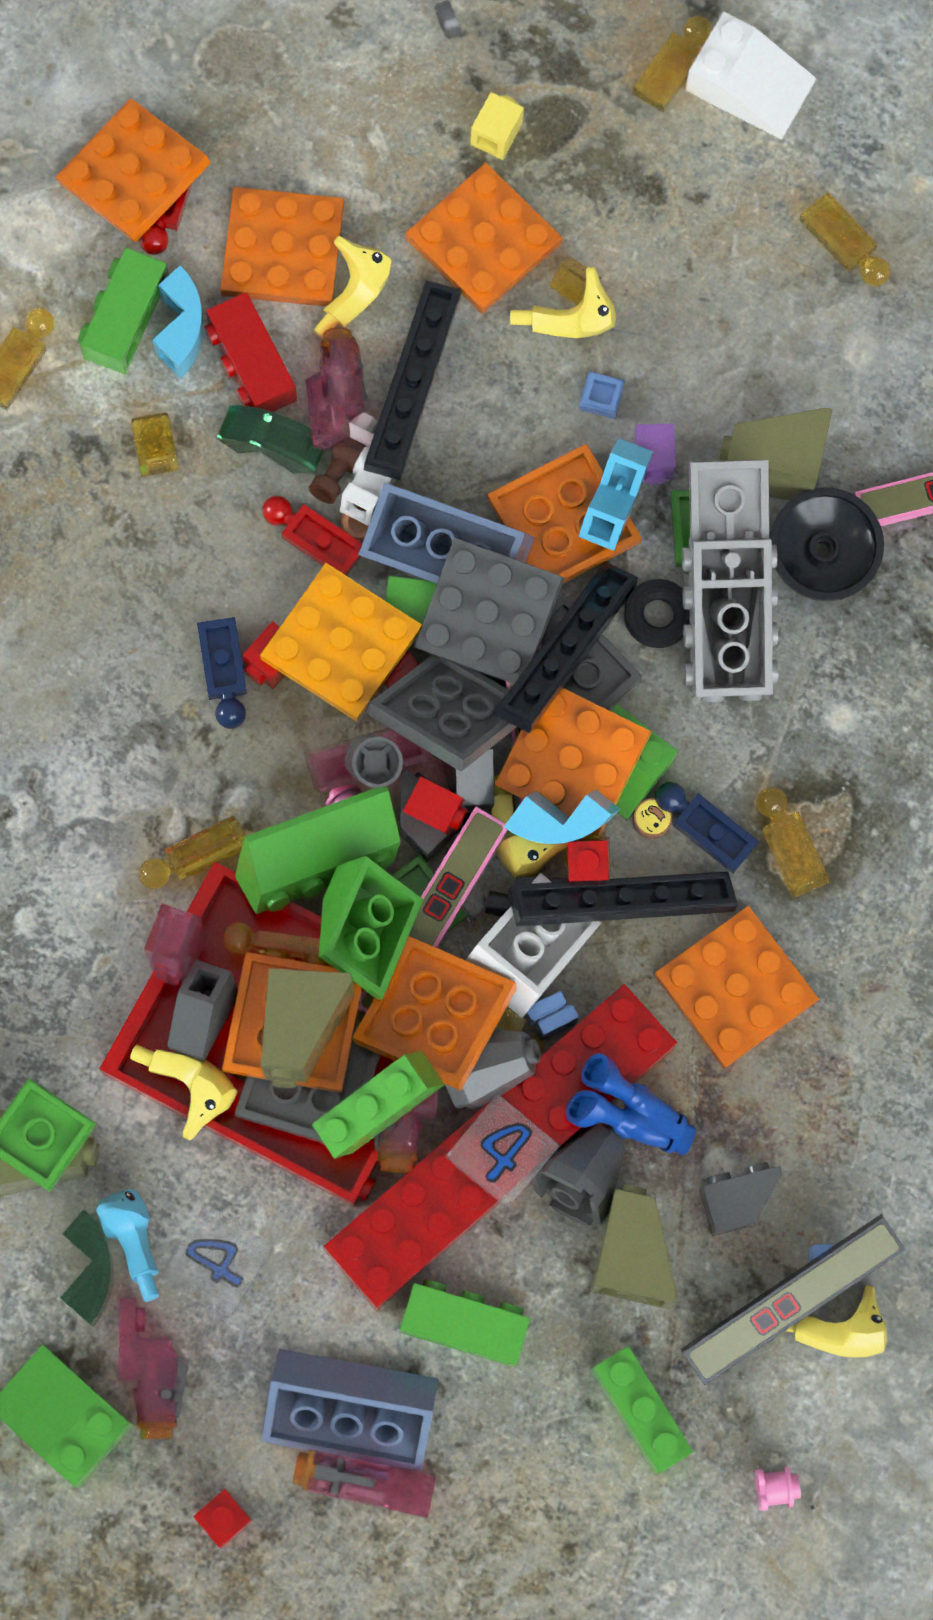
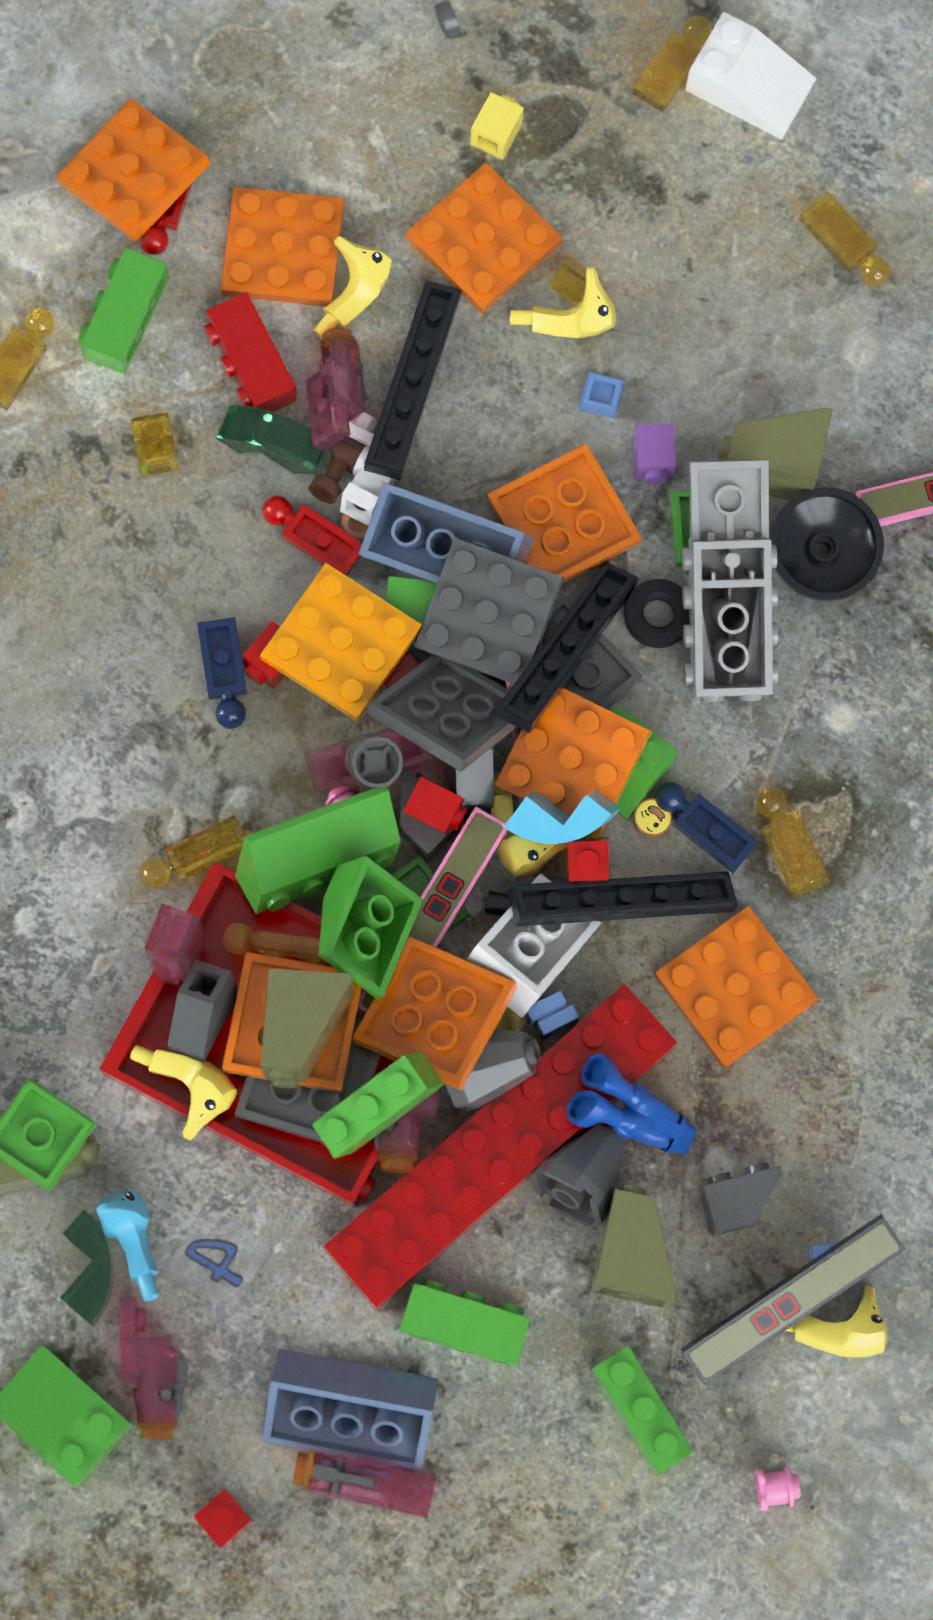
(182, 338): medium azure brick -> none
(502, 1151): clear tile -> none
(616, 494): medium azure brick -> none

